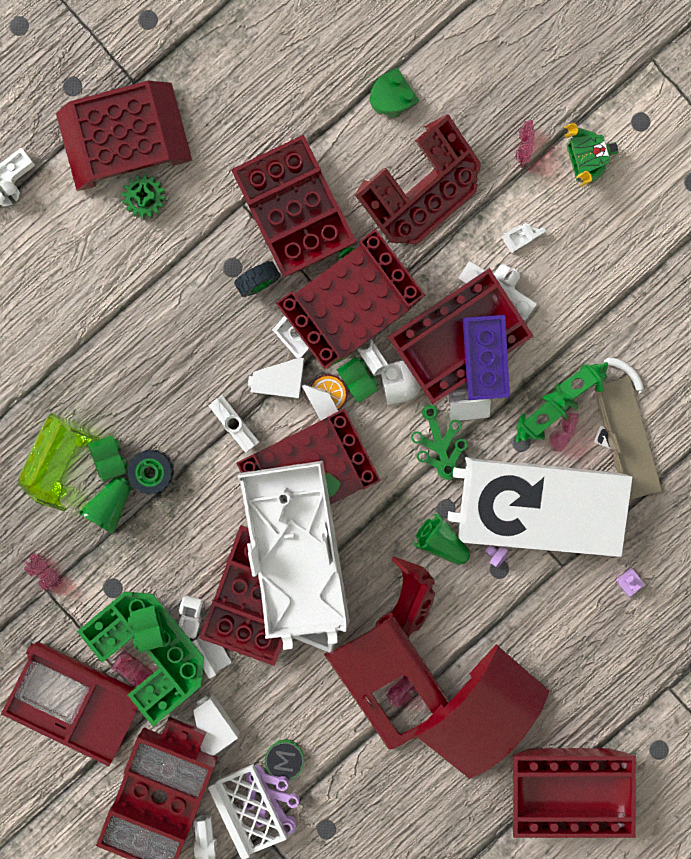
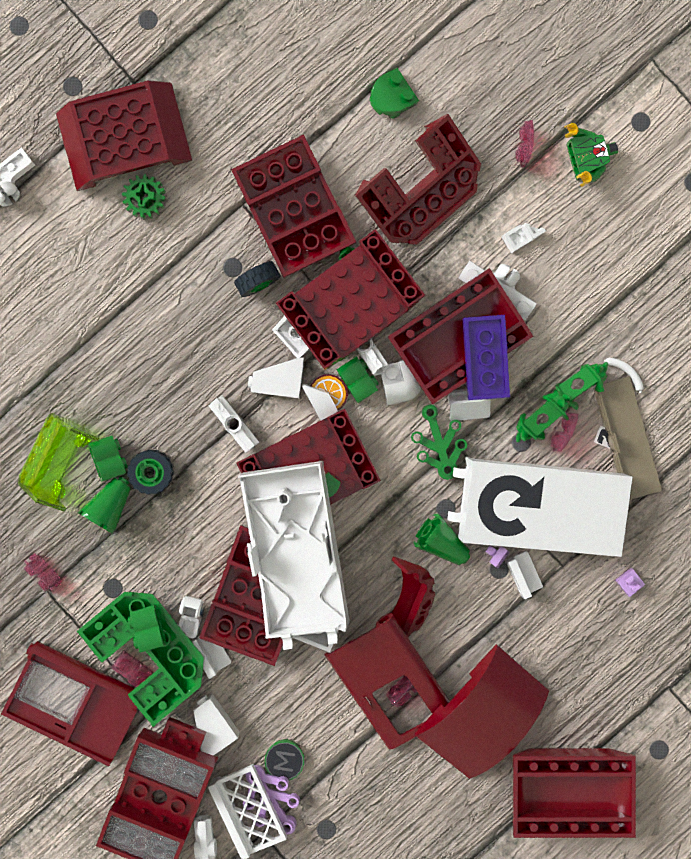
(524, 574): none -> white panel

